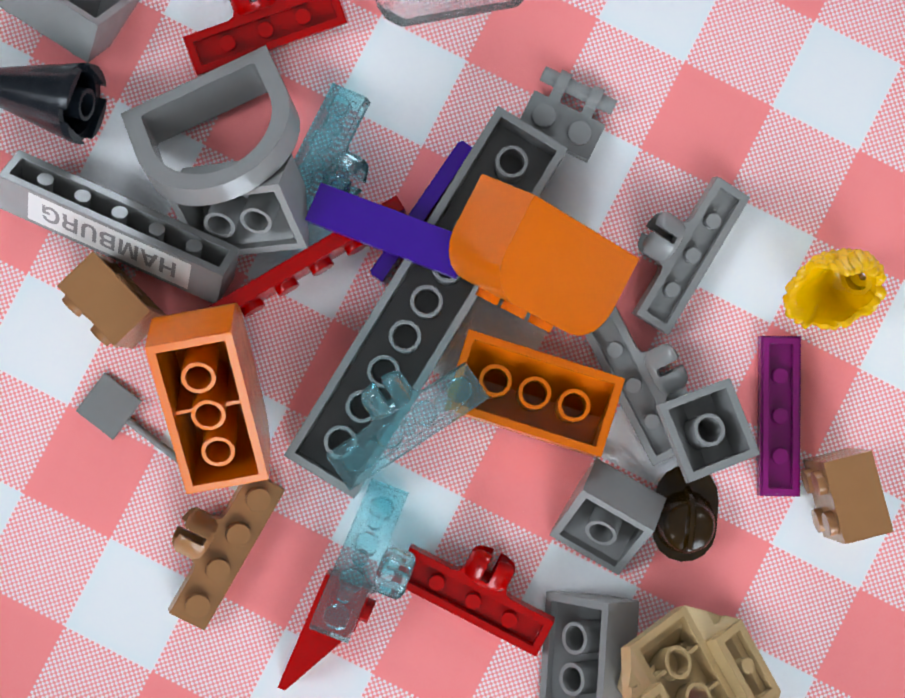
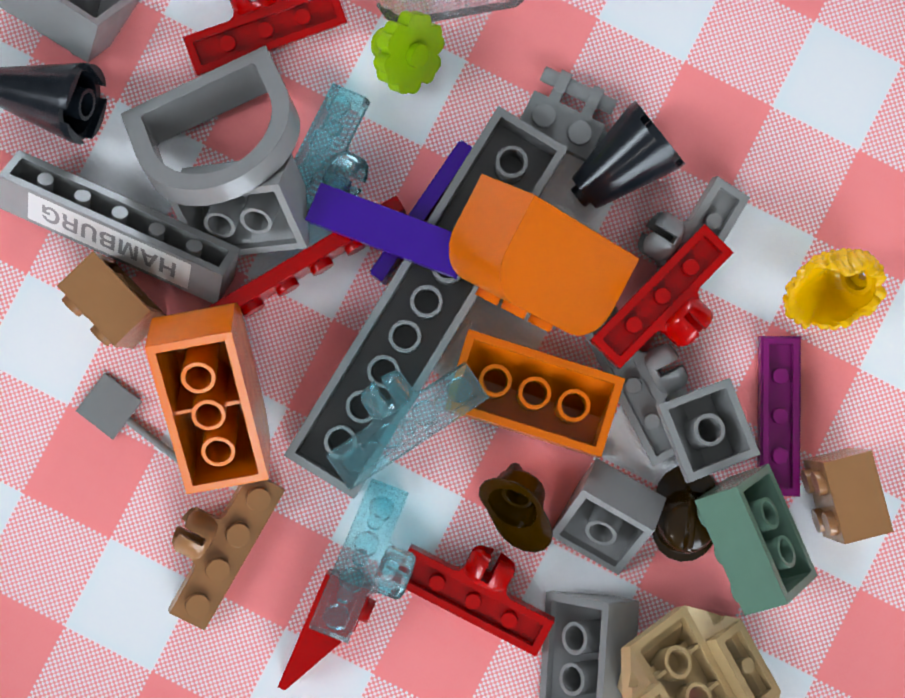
(407, 51): none -> lime plant
(517, 509): none -> dark brown piece
(625, 160): none -> black cone
(666, 301): none -> red plate
(756, 540): none -> sand green brick

